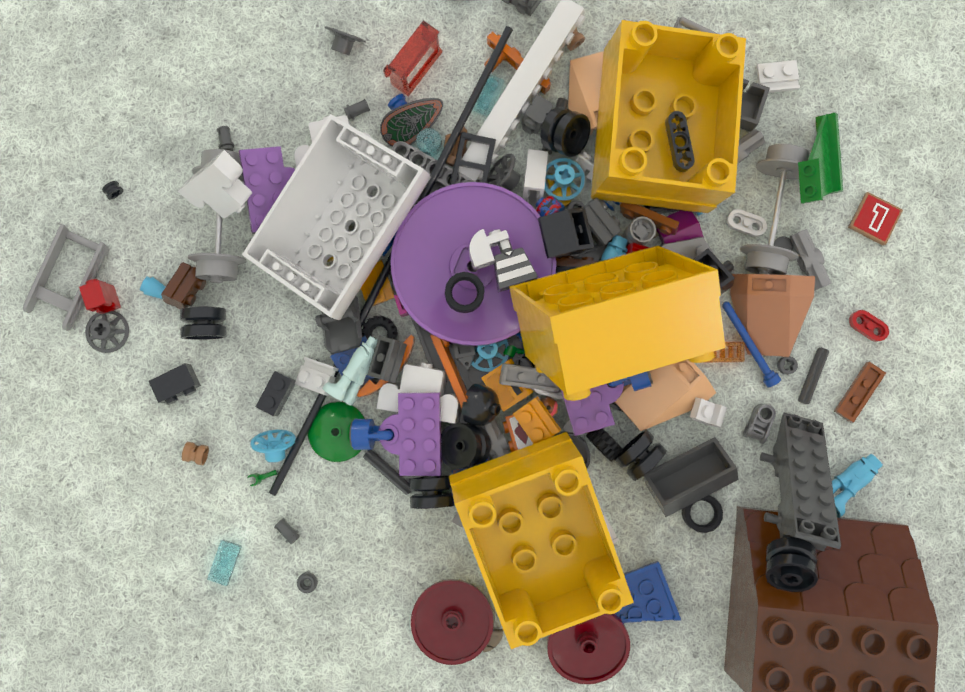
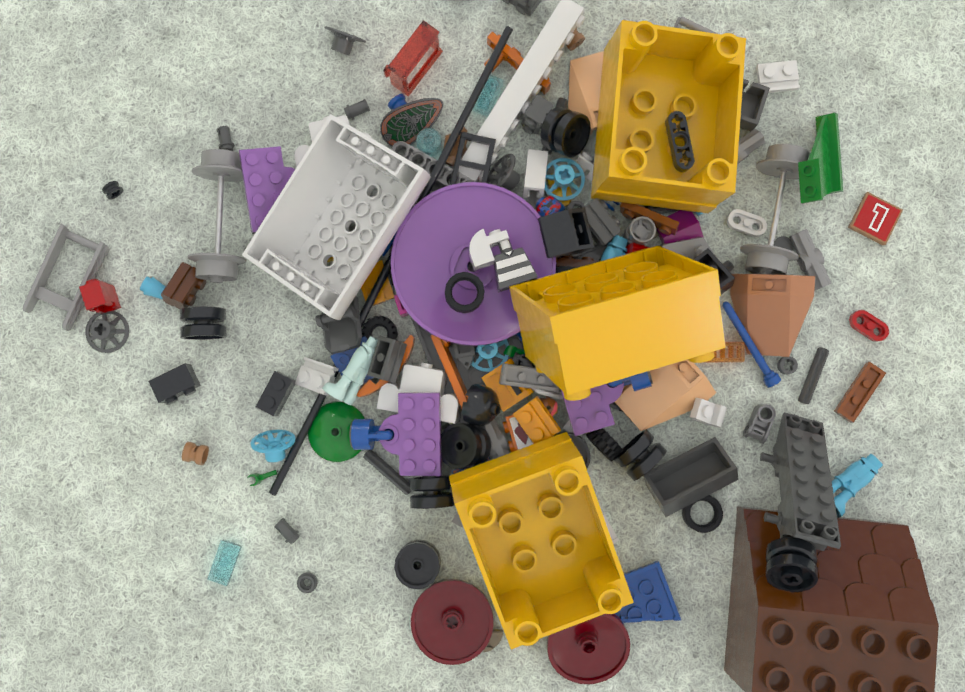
(217, 186): white brick -> none
(408, 572): none -> black wheel

